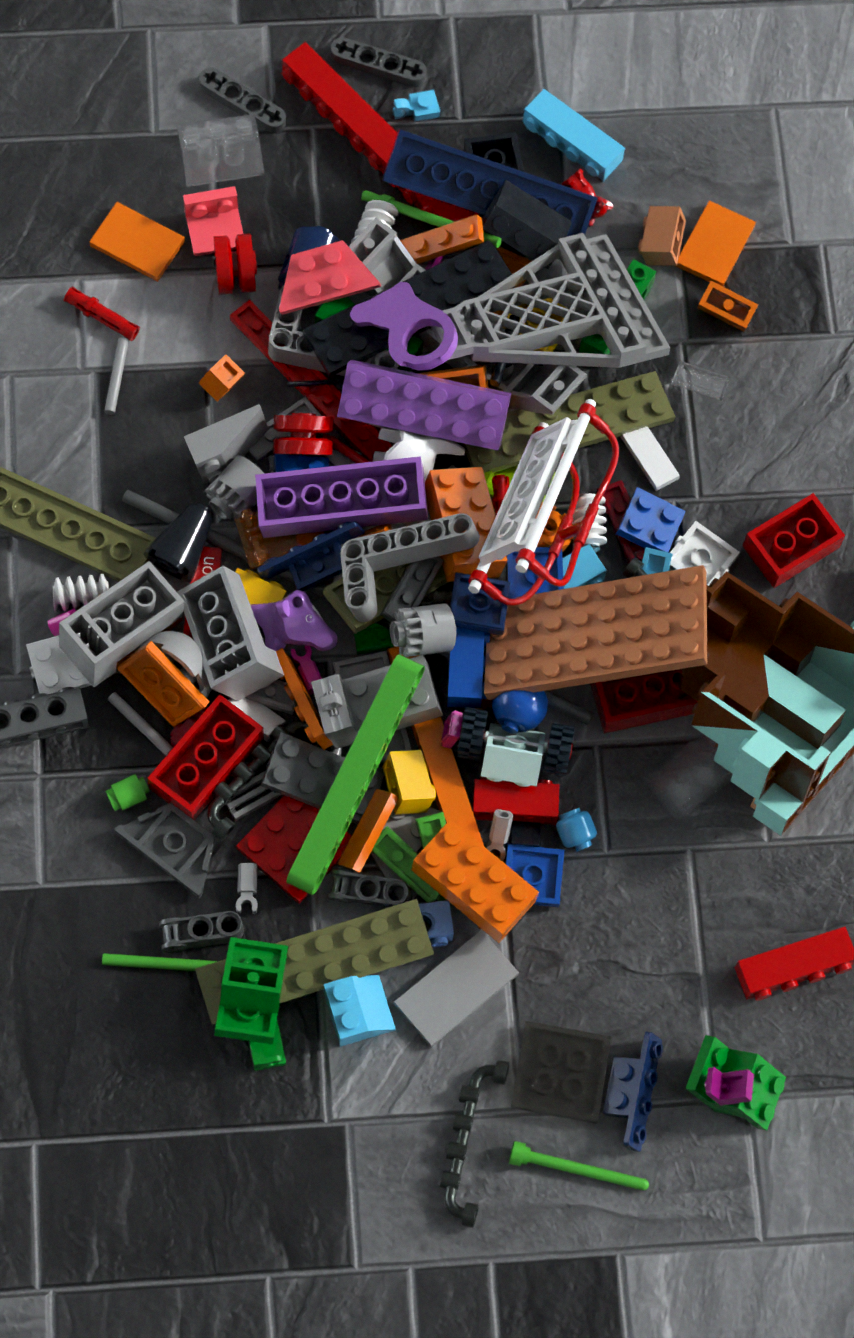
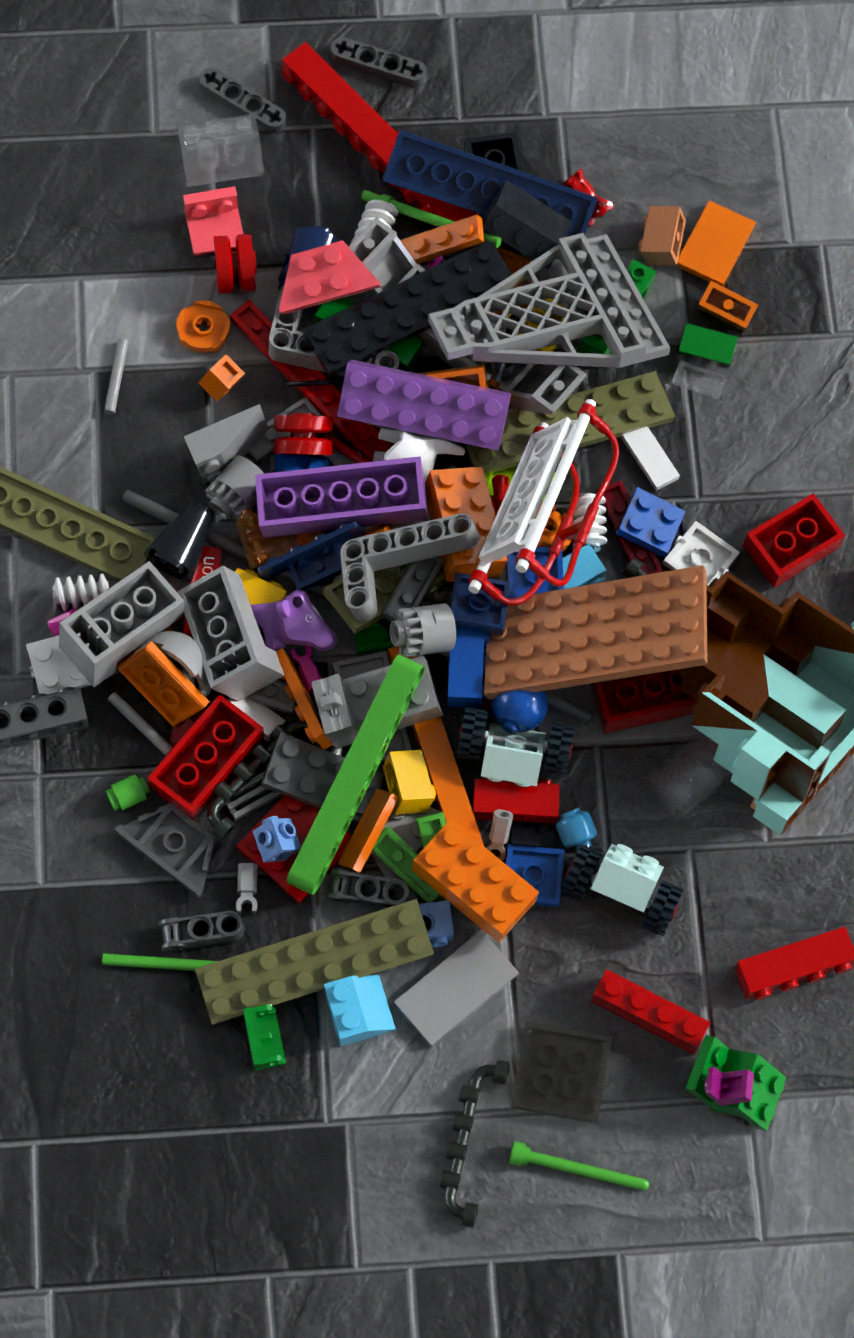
(94, 309): red pin -> none
(137, 241): orange tile -> none
(208, 340): none -> orange plate
(251, 990): green bracket -> none
(276, 839): none -> medium blue brick
(402, 316): medium lavender animal -> none
(420, 105): medium azure plate -> none
(452, 729): dark pink tile -> none
(573, 135): medium azure brick -> none
(627, 880): none -> brick
(632, 1088): dark blue bracket -> none
(650, 1012): none -> red brick
(656, 561): medium azure plate -> none
(708, 344): none -> green hinge

